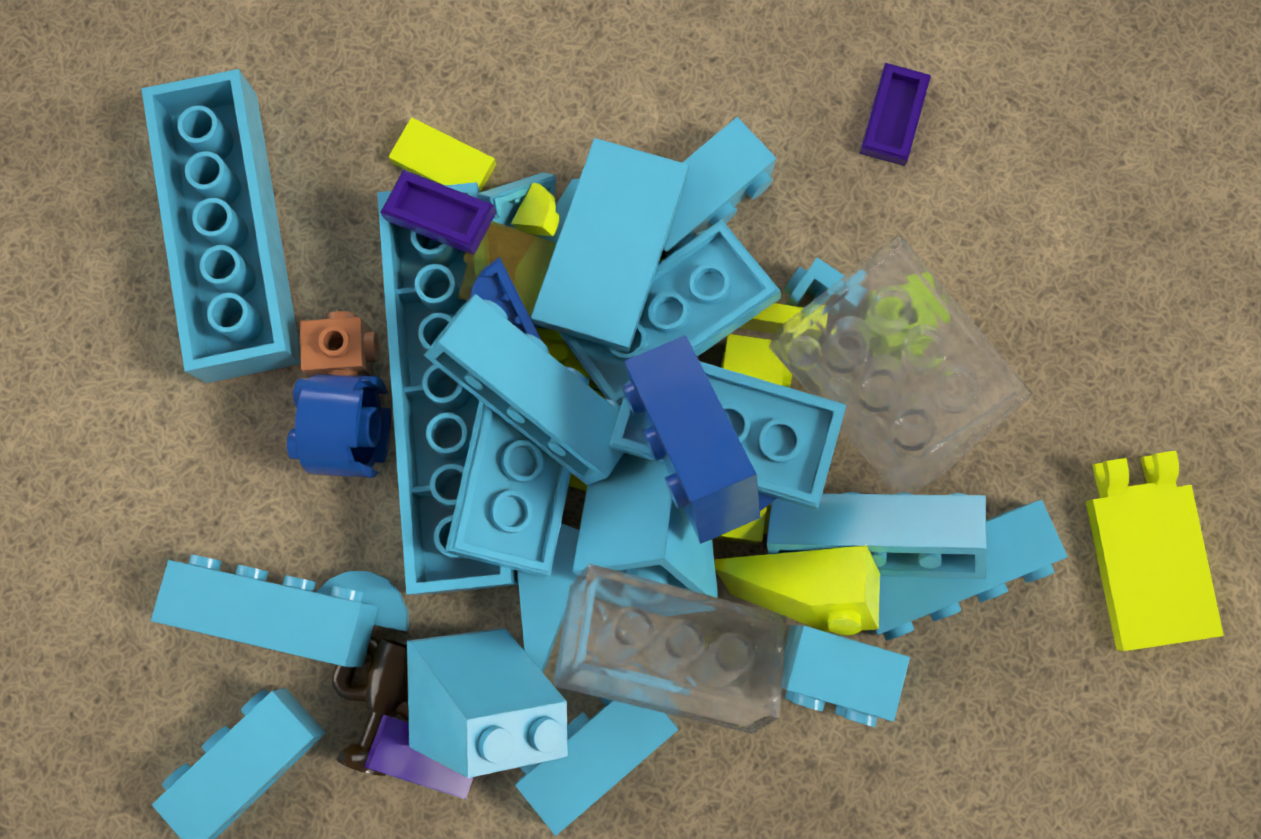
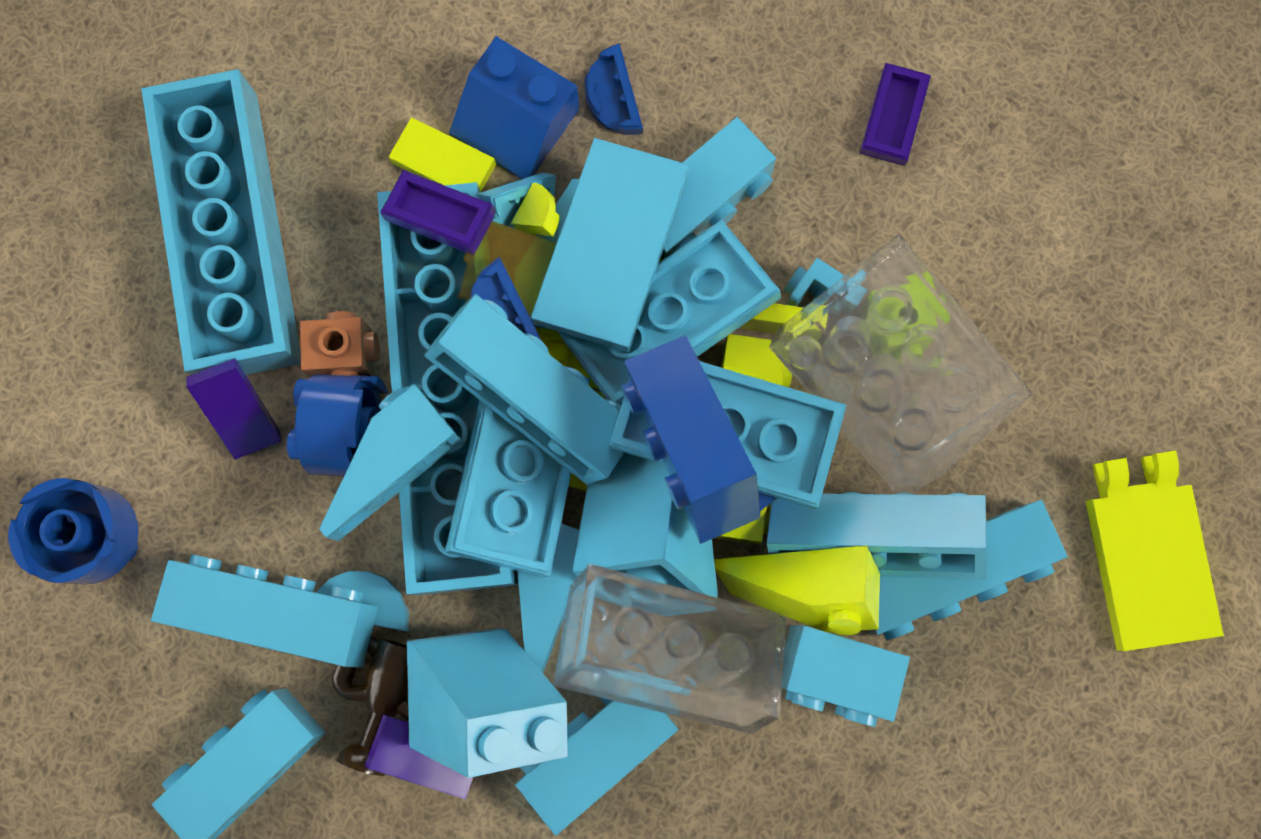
(73, 532): none -> blue brick
(233, 408): none -> dark purple tile
(393, 452): none -> medium azure slope
(514, 108): none -> blue slope
(611, 93): none -> blue tile

